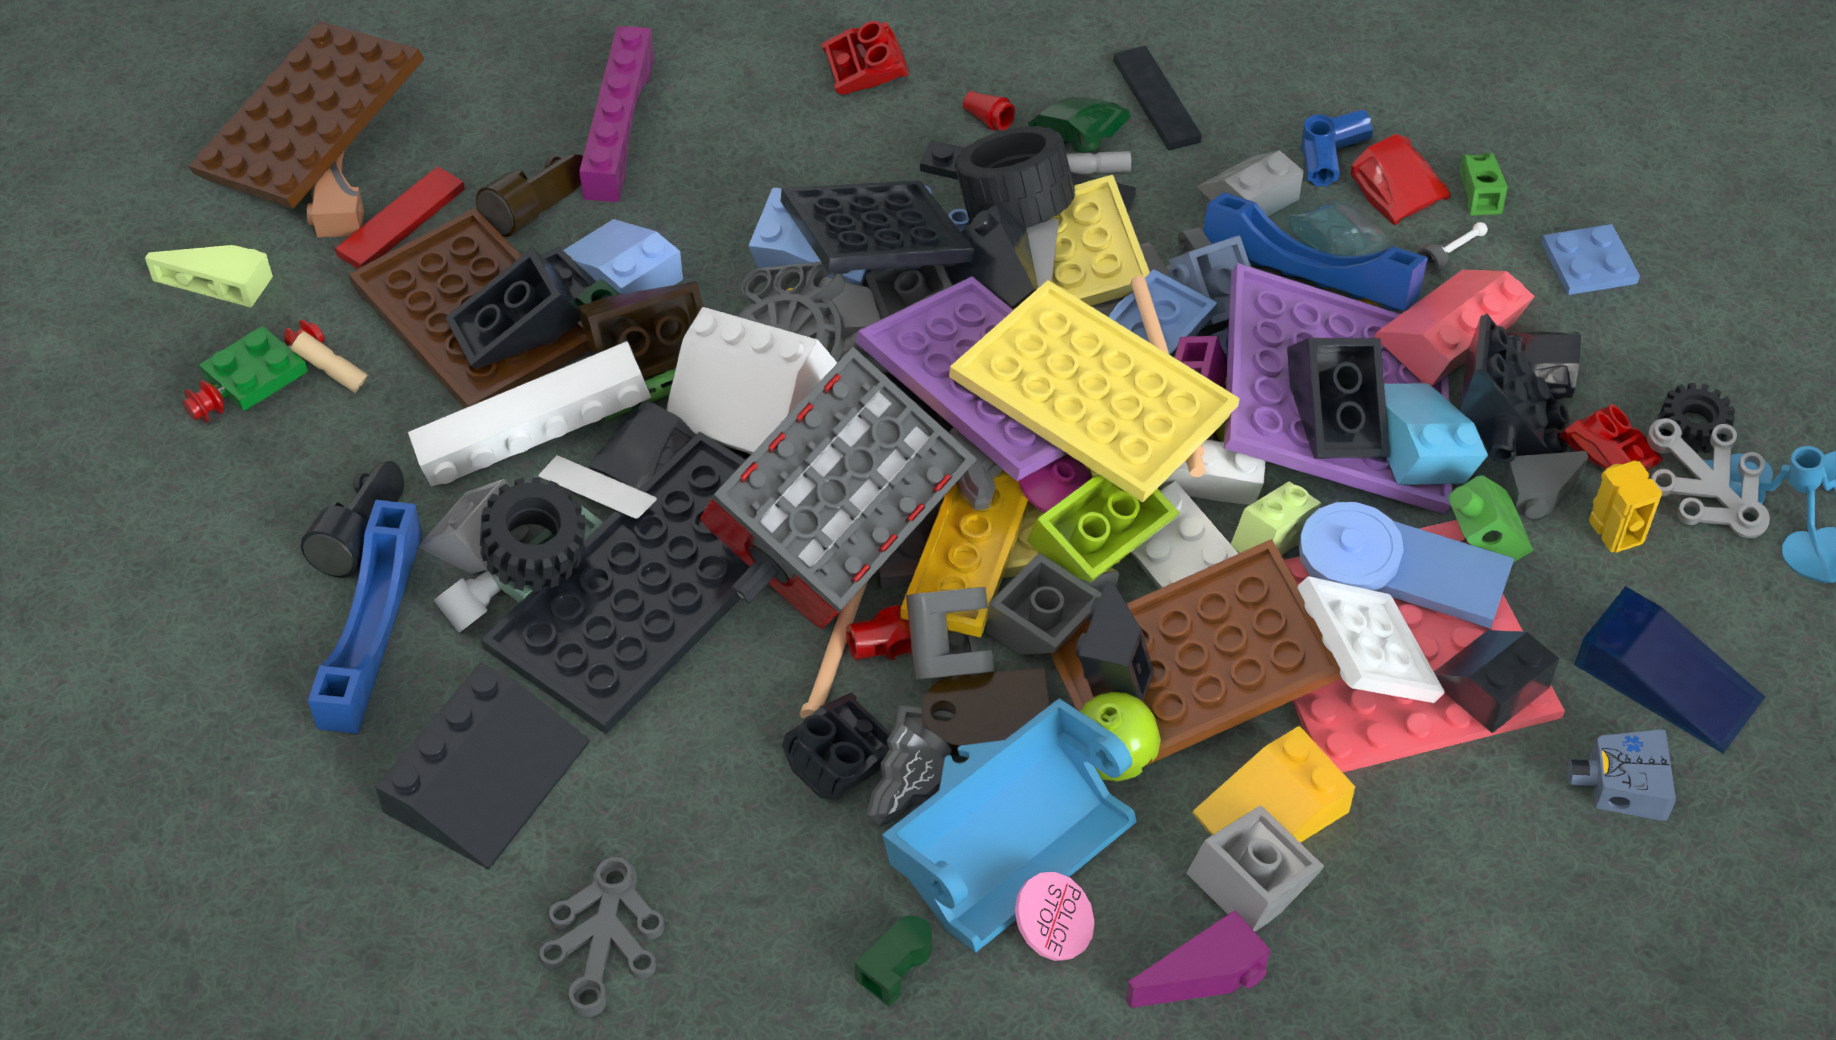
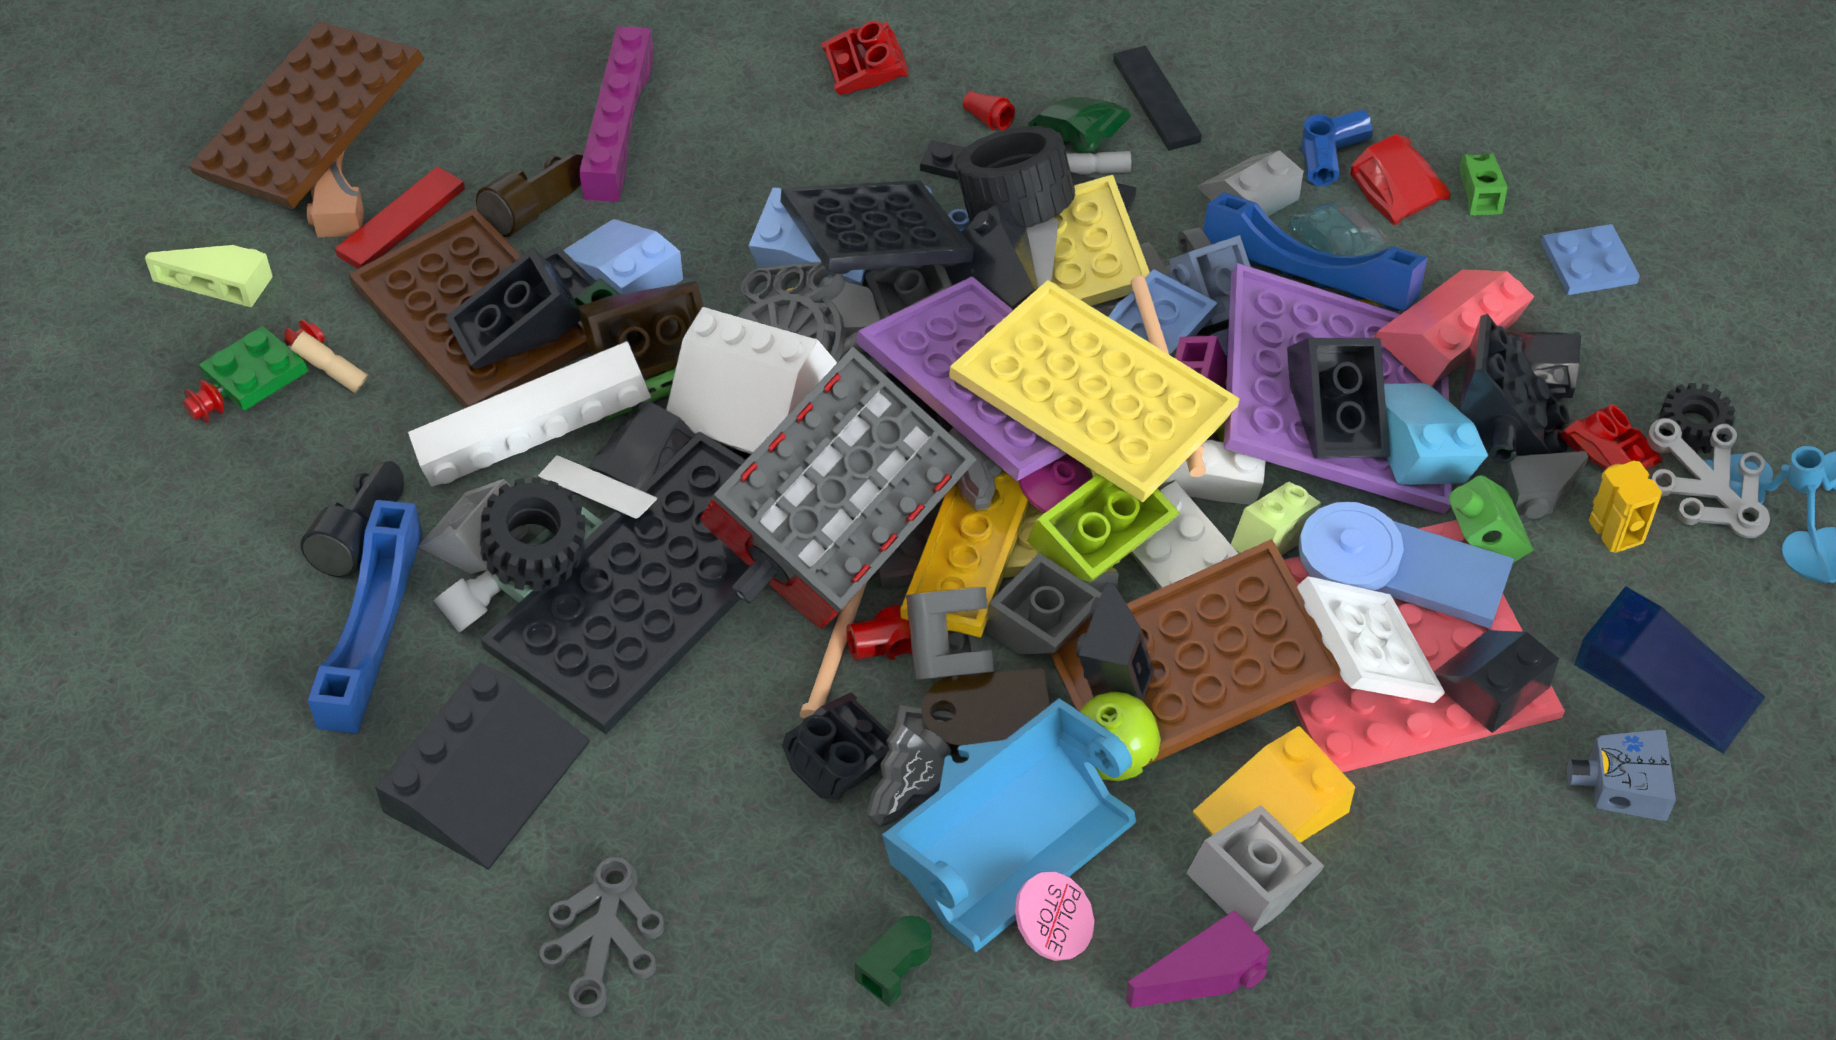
(1441, 254): hinge -> none

